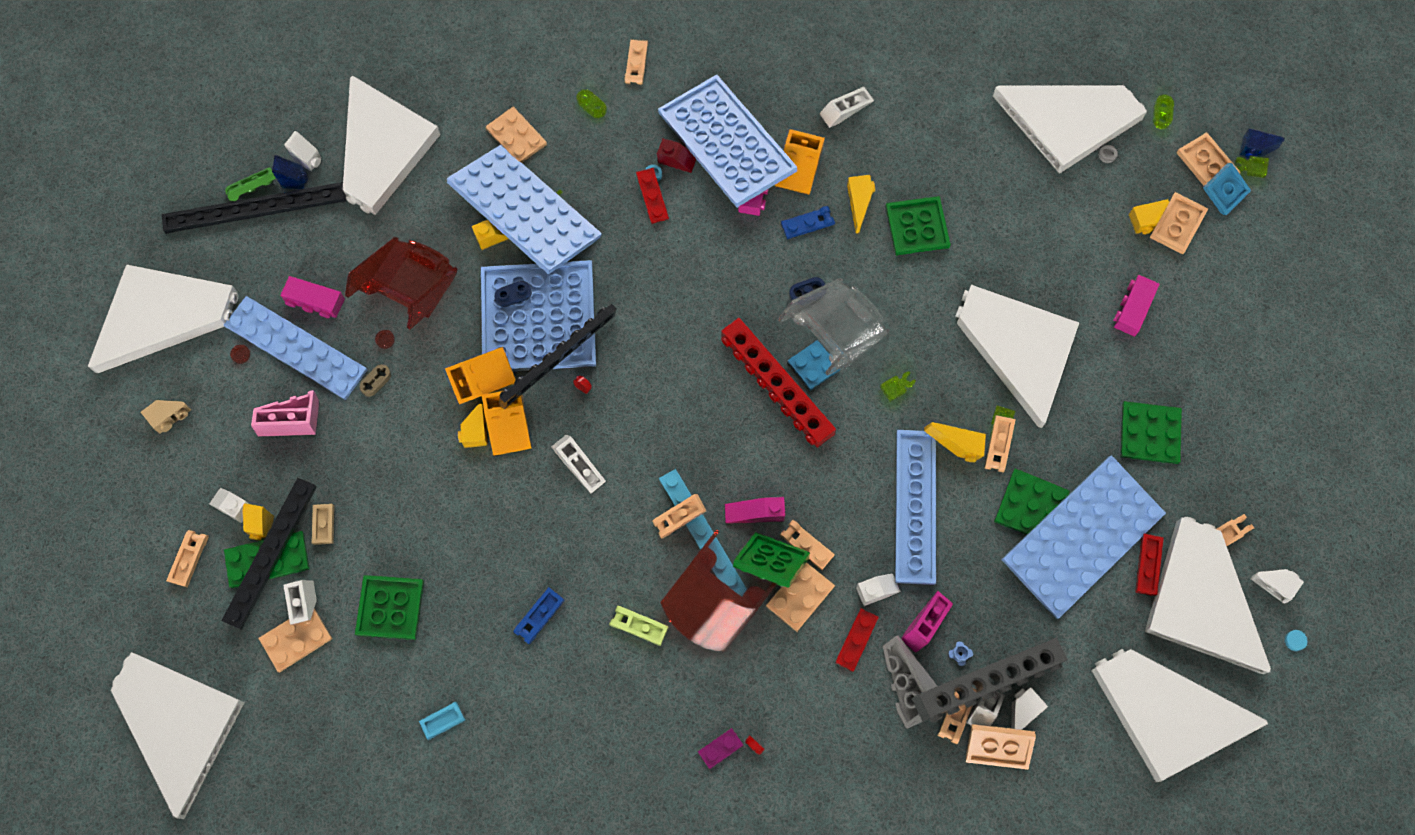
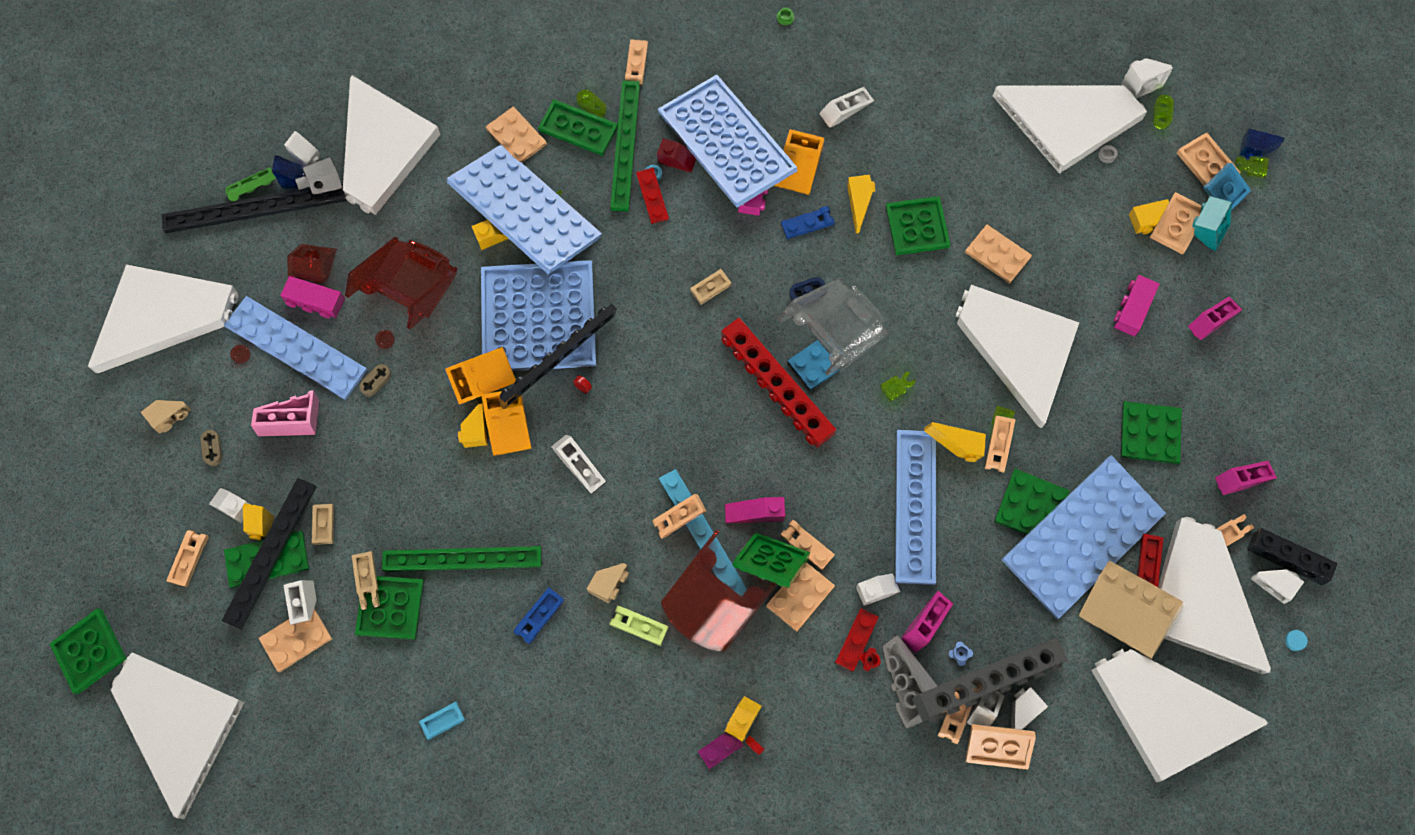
(87, 651): none -> green plate
(206, 448): none -> dark tan beam
(311, 262): none -> clear red slope
(320, 177): none -> light grey torso
(365, 578): none -> tan hinge
(462, 558): none -> green plate
(513, 294): dark blue plate -> none
(578, 127): none -> green plate
(606, 582): none -> tan slope
(625, 146): none -> green plate
(710, 286): none -> tan plate
(743, 718): none -> yellow slope
(785, 16): none -> bright green plate
(875, 659): none -> red plate
(998, 253): none -> light nougat plate
(1131, 609): none -> tan slope
(1146, 76): none -> white slope
(1213, 222): none -> teal slope
(1214, 318): none -> dark pink slope
(1245, 477): none -> dark pink slope
(1292, 556): none -> black brick

